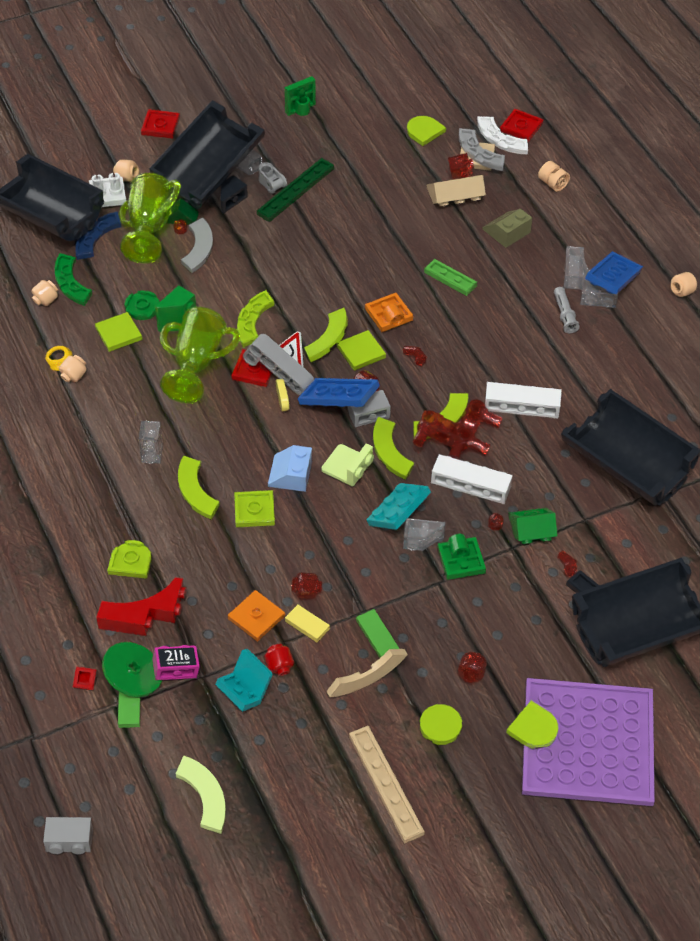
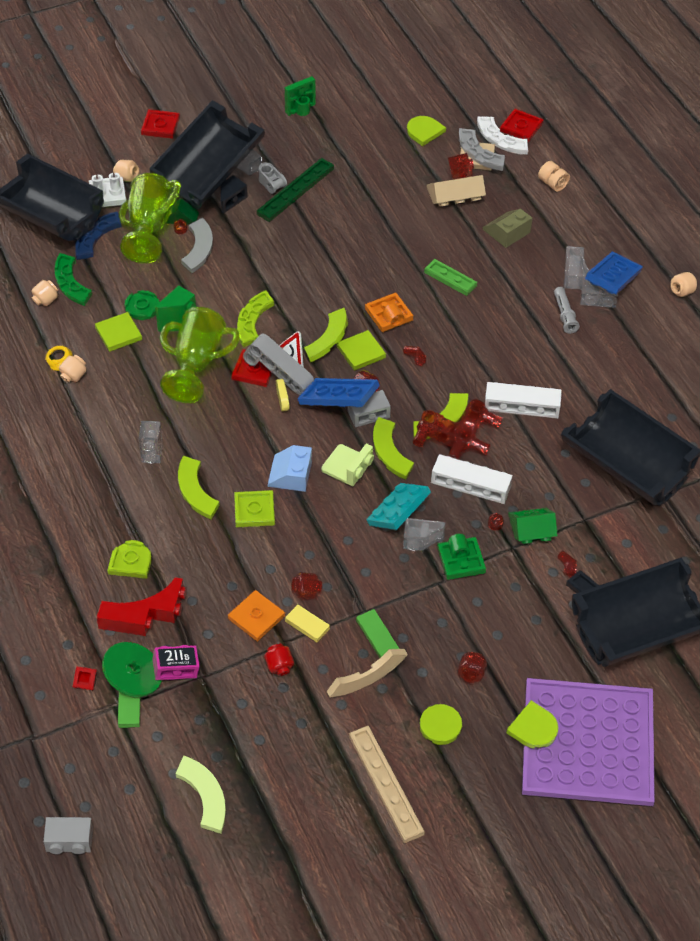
(247, 682): teal bracket -> none

